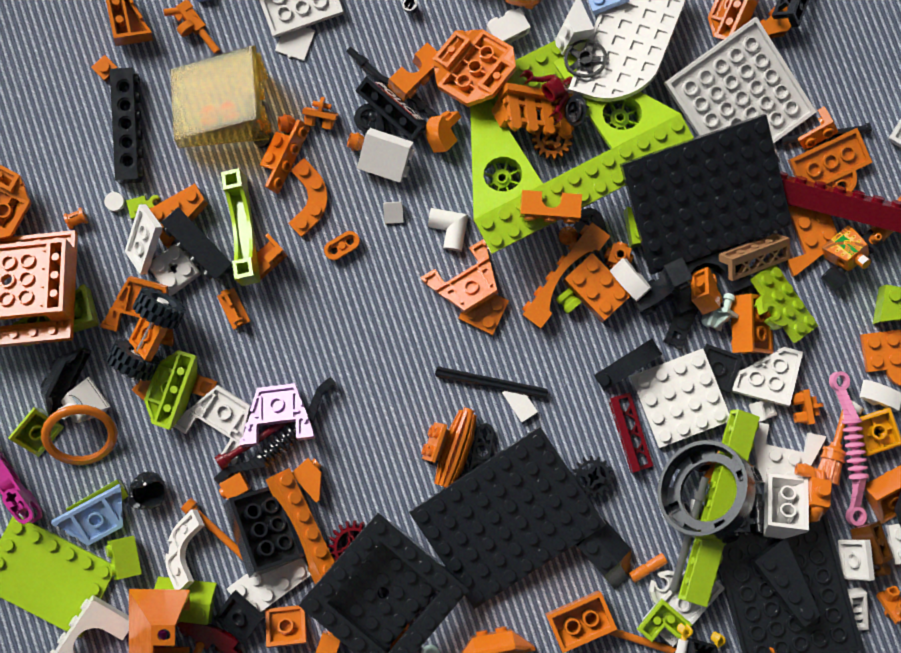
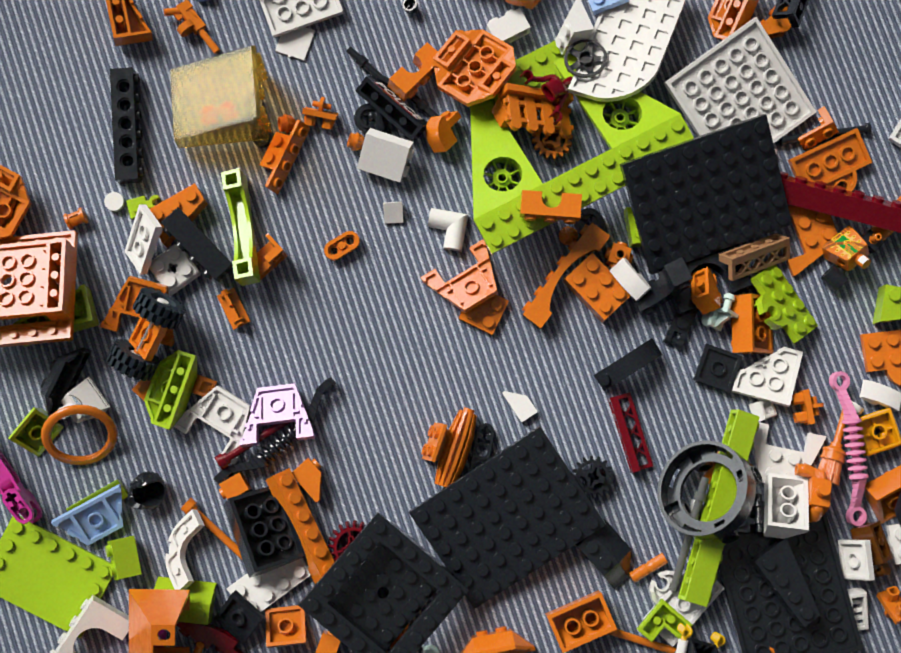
(103, 66): orange plate -> none
(317, 198): orange plate -> none
(491, 382): black axle -> none
(568, 301): lime wheel -> none
(572, 105): black gear -> none
(680, 398): white plate -> none

